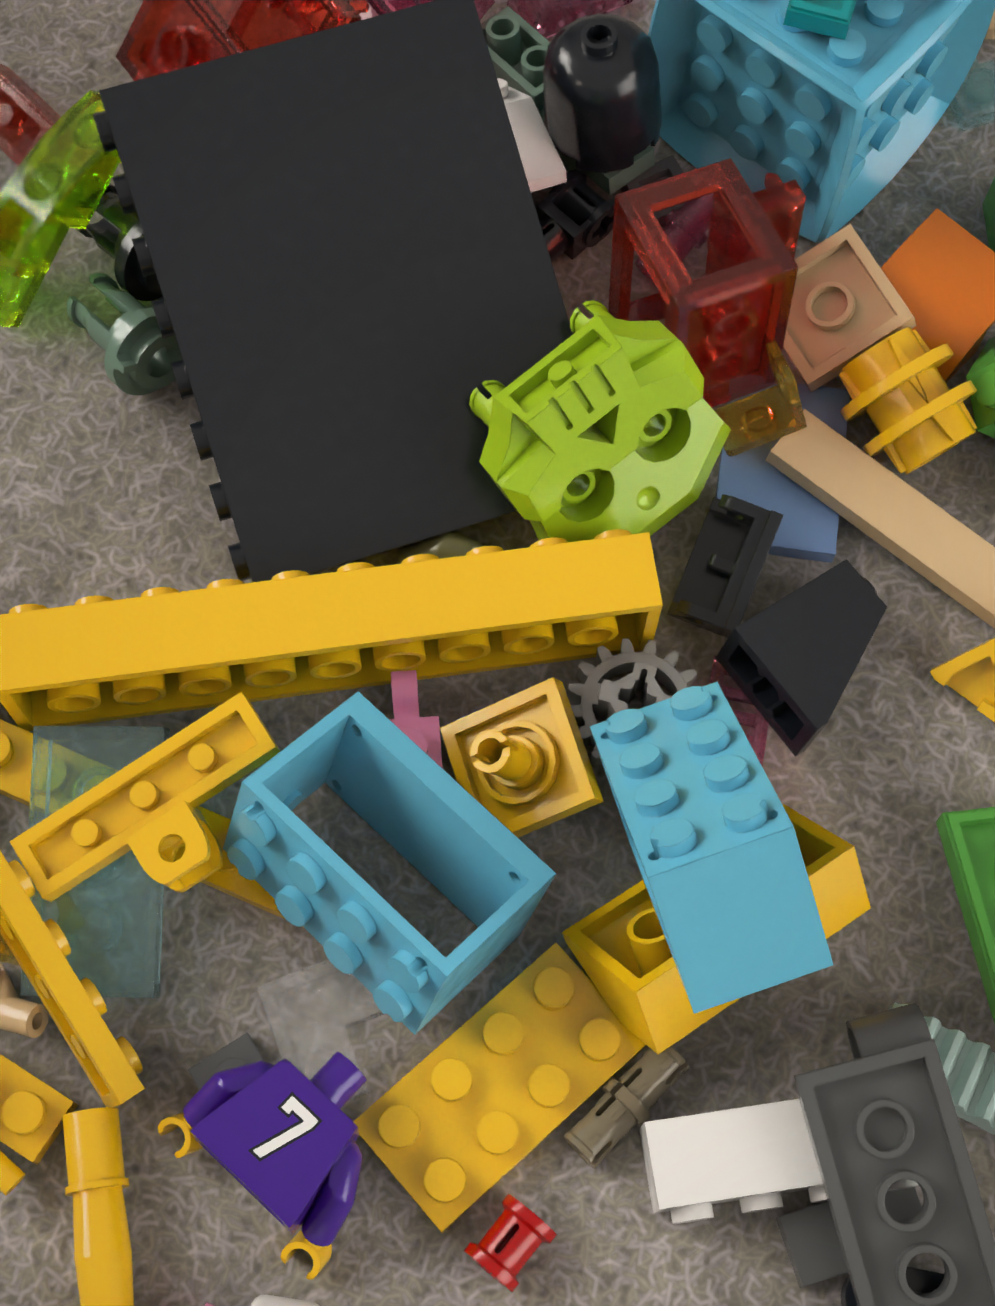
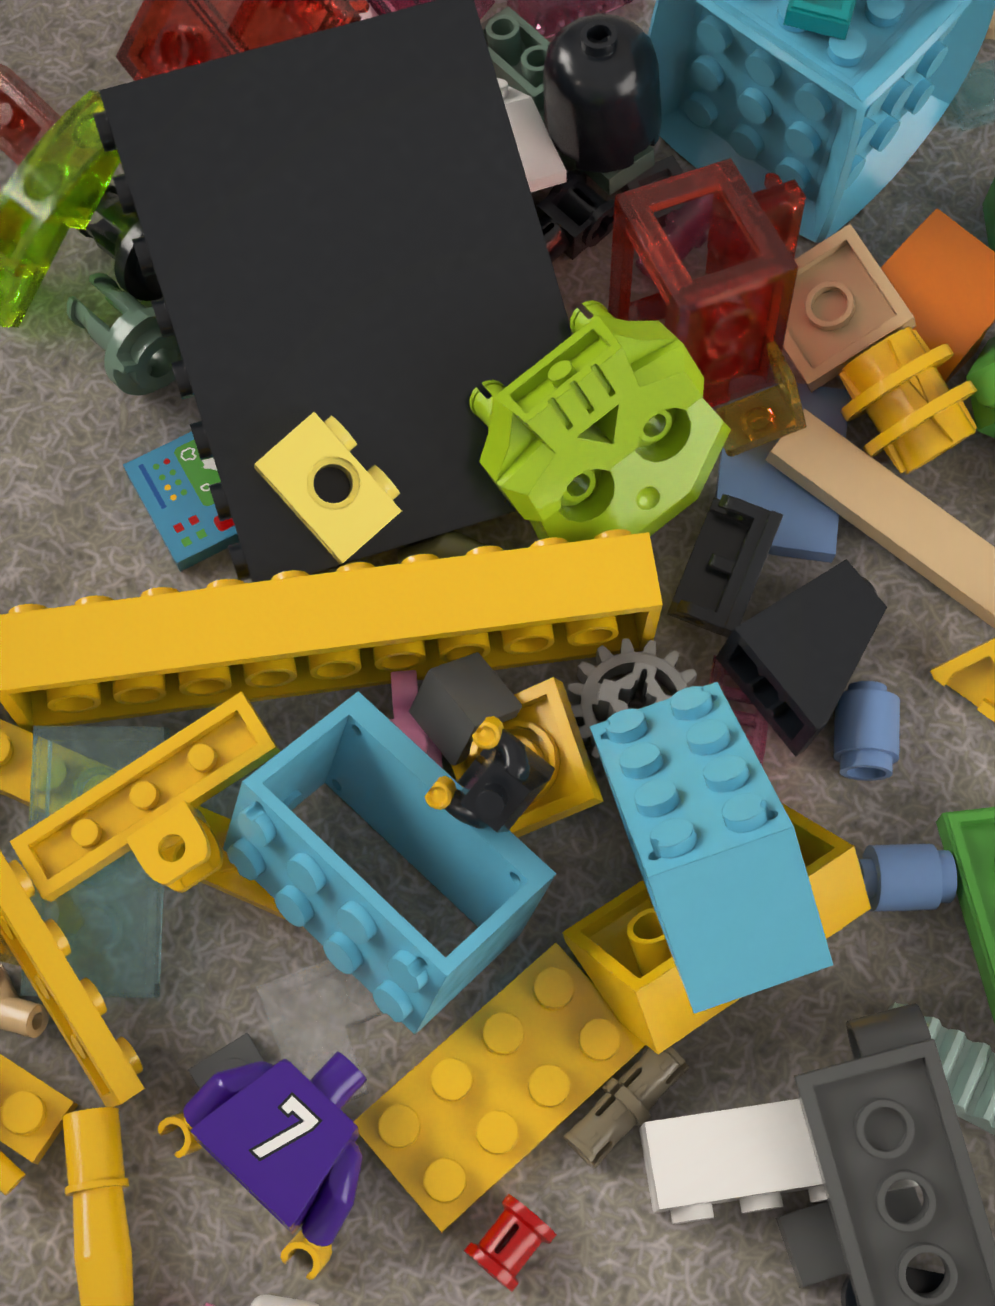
(179, 501): none -> dark azure tile
(291, 474): none -> light yellow brick
(458, 700): none -> dark grey panel
(494, 787): none -> black piece
(867, 731): none -> medium blue brick
(908, 877): none -> medium blue brick

